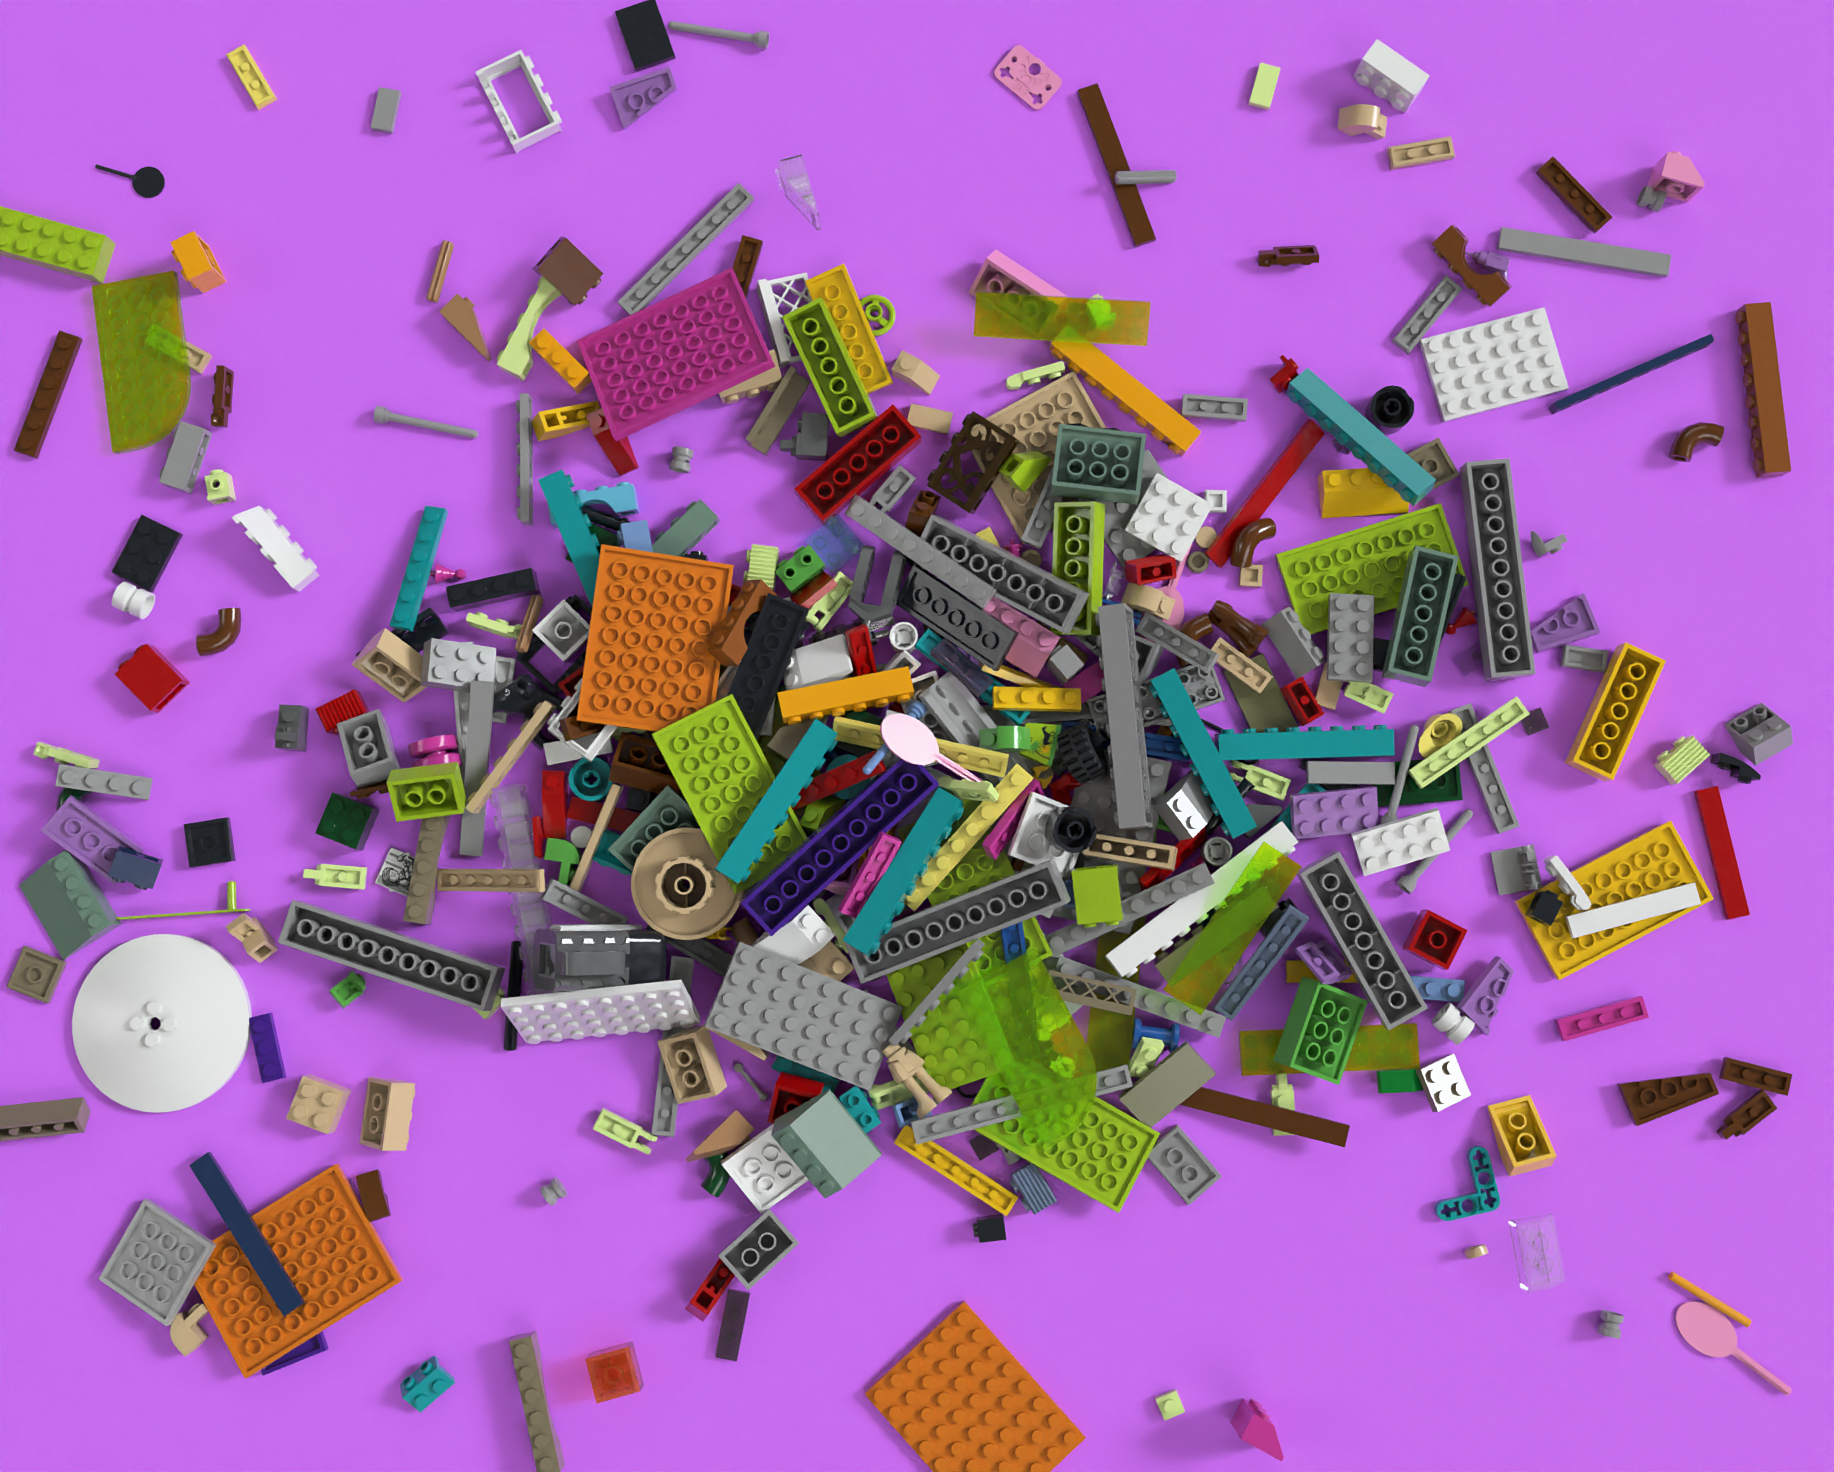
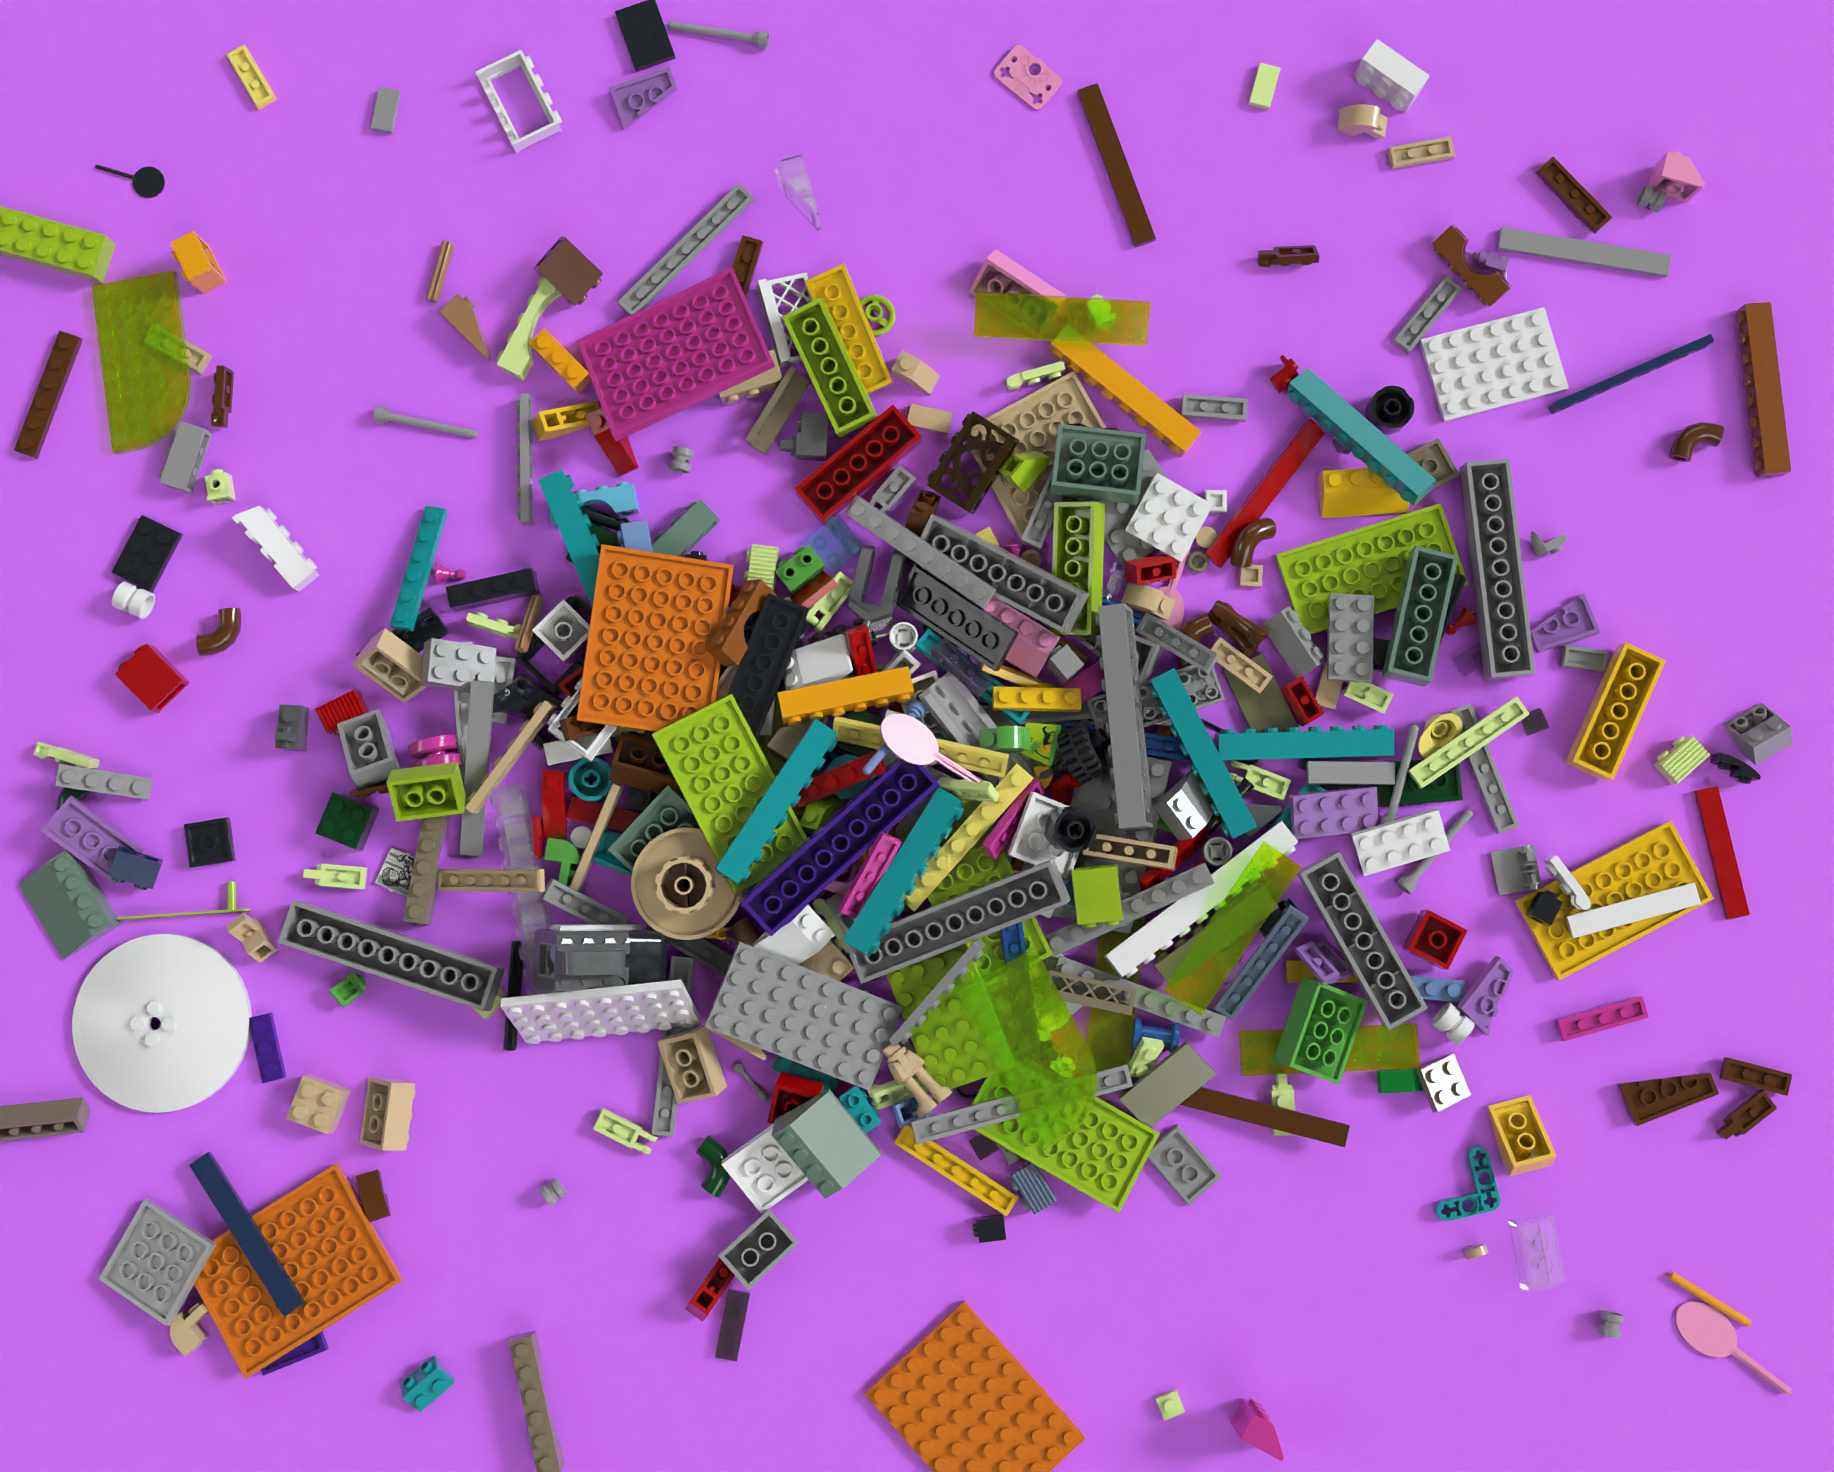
(36, 974): dark tan tile -> none
(614, 1372): clear orange brick -> none
(725, 1138): medium nougat slope -> none
(1145, 177): light grey axle -> none

